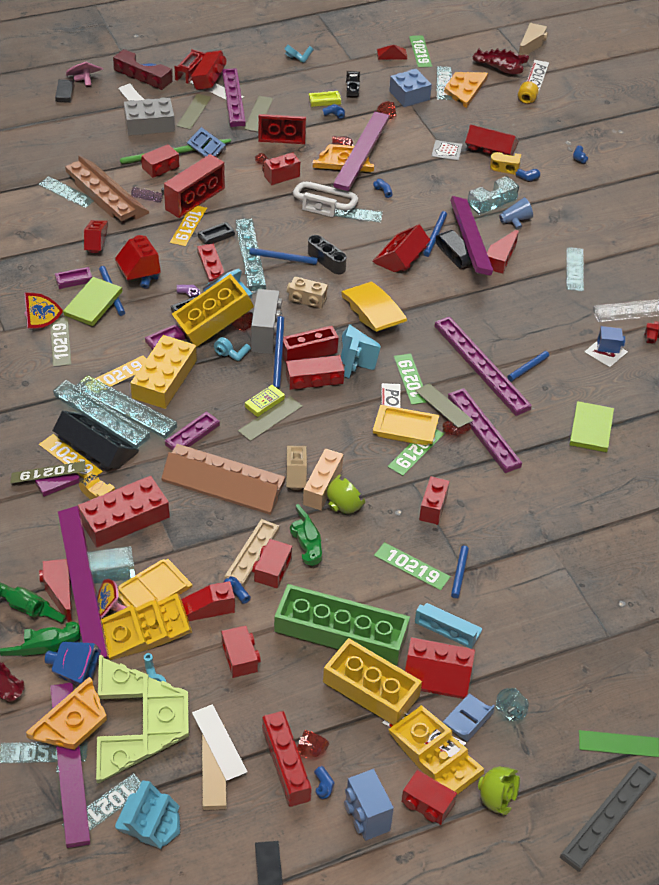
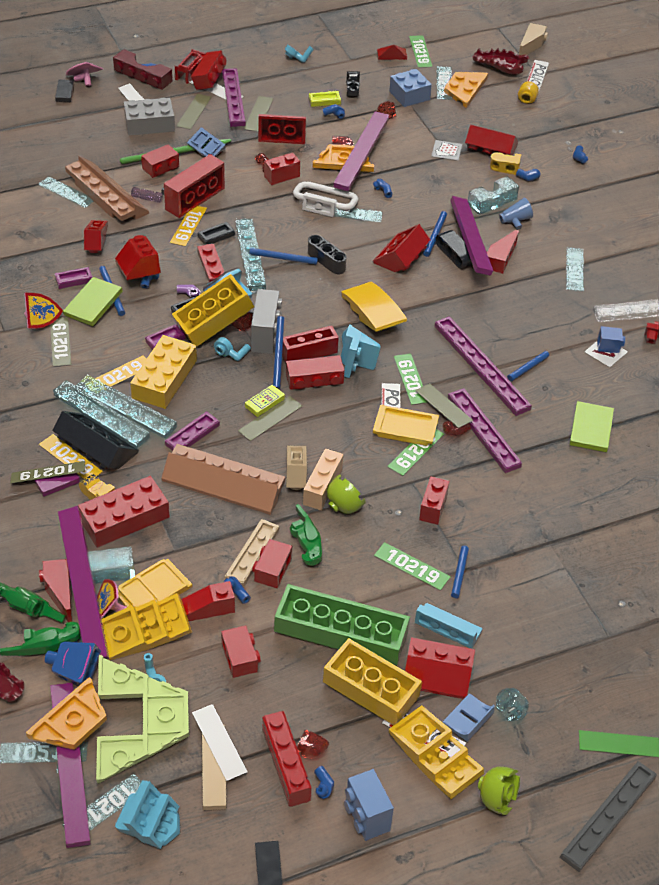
(307, 292): tan brick -> none
(428, 797): red brick -> none

